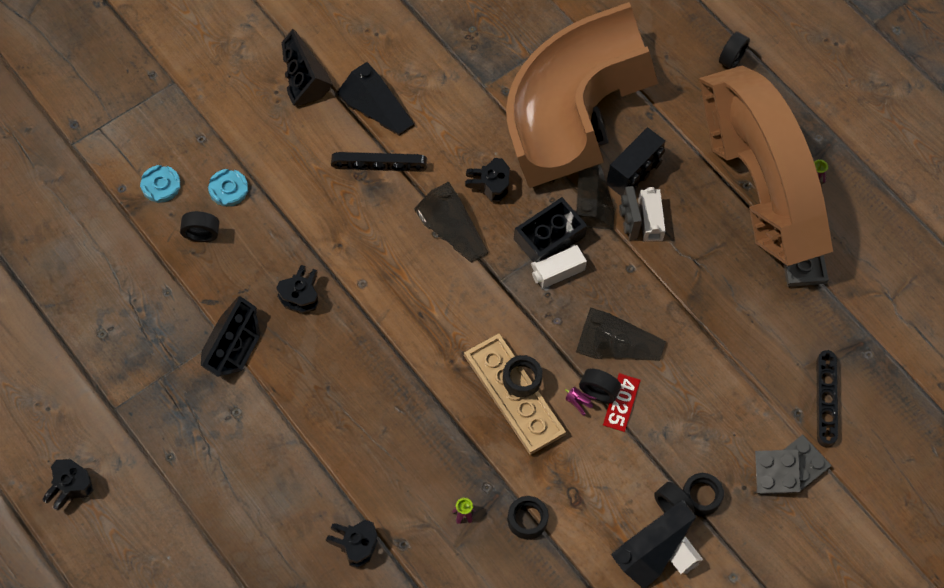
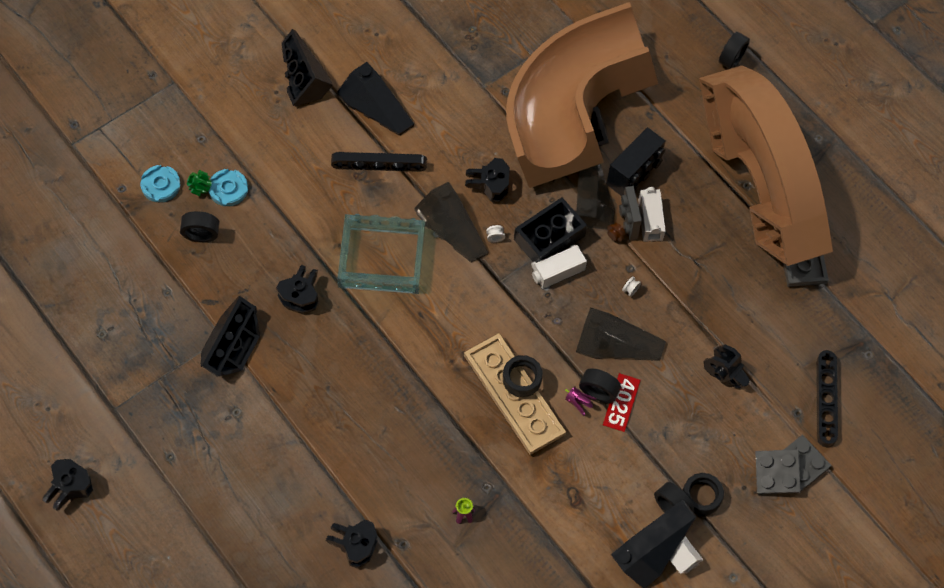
(199, 182): none -> green gear
(376, 281): none -> clear light blue window
(495, 233): none -> white bush
(532, 502): black tyre -> none
(616, 232): none -> reddish brown plate
(631, 286): none -> white bush
(727, 366): none -> black hinge
(821, 167): lime piece -> none

